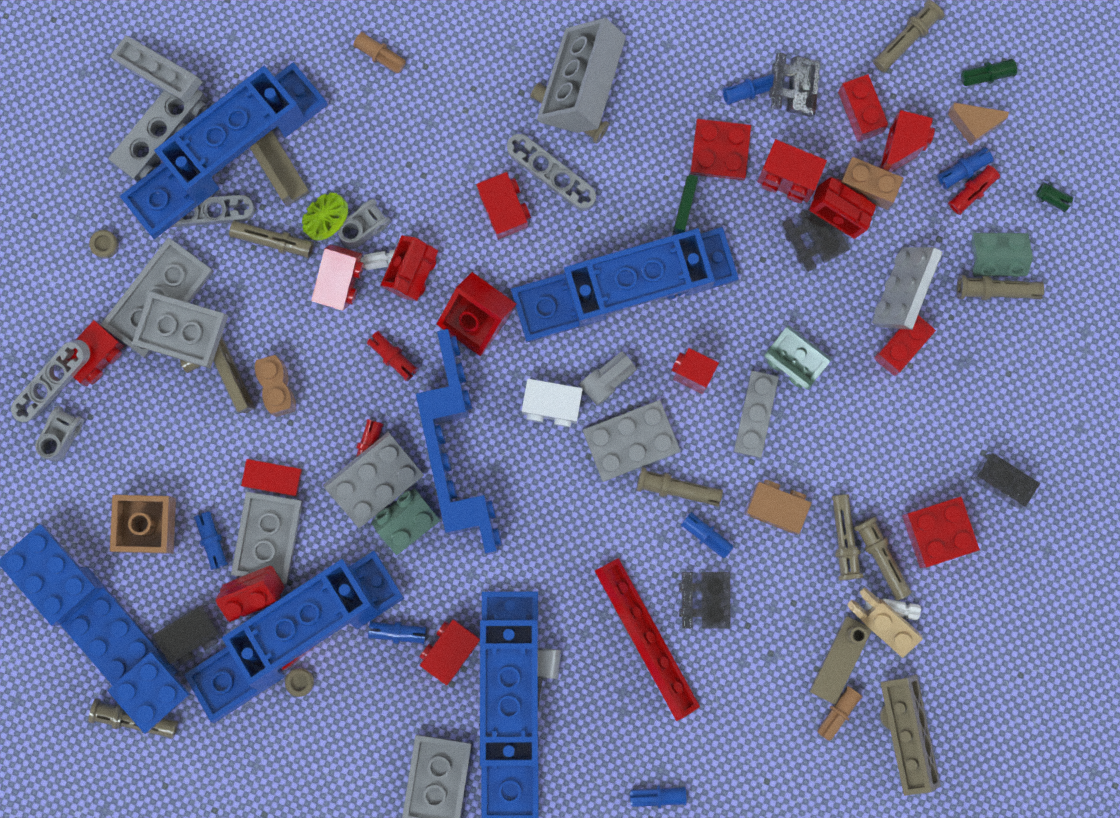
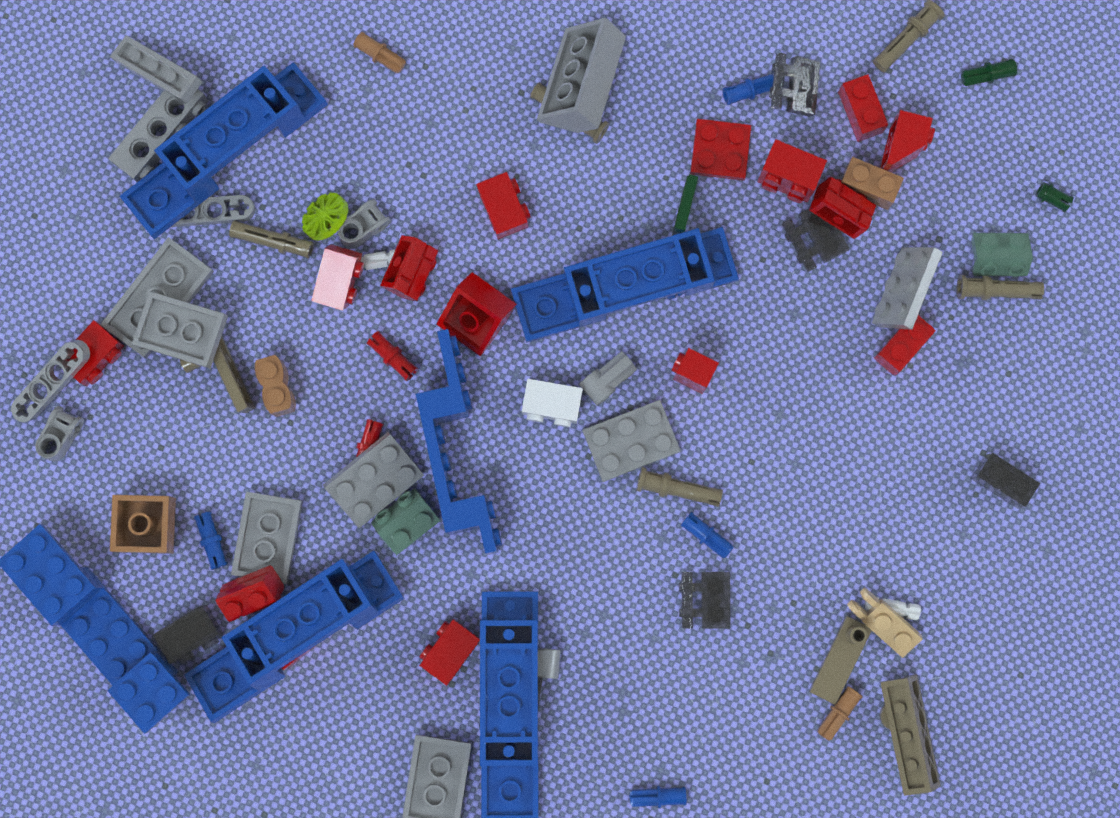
(104, 244): dark tan tile -> none
(118, 718): dark tan pin -> none
(271, 477): red tile -> none
(279, 169): dark tan fence -> none
(299, 682): dark tan tile -> none
(397, 632): blue pin -> none
(548, 175): light grey beam -> none
(647, 639): red plate -> none
(756, 414): light grey plate -> none
(778, 507): medium nougat brick -> none
(797, 358): bracket -> none
(840, 504): dark tan pin -> none
(877, 546): dark tan pin -> none
(940, 532): red brick -> none
(965, 168): blue pin -> none
(974, 190): red pin -> none
(975, 121): medium nougat slope -> none

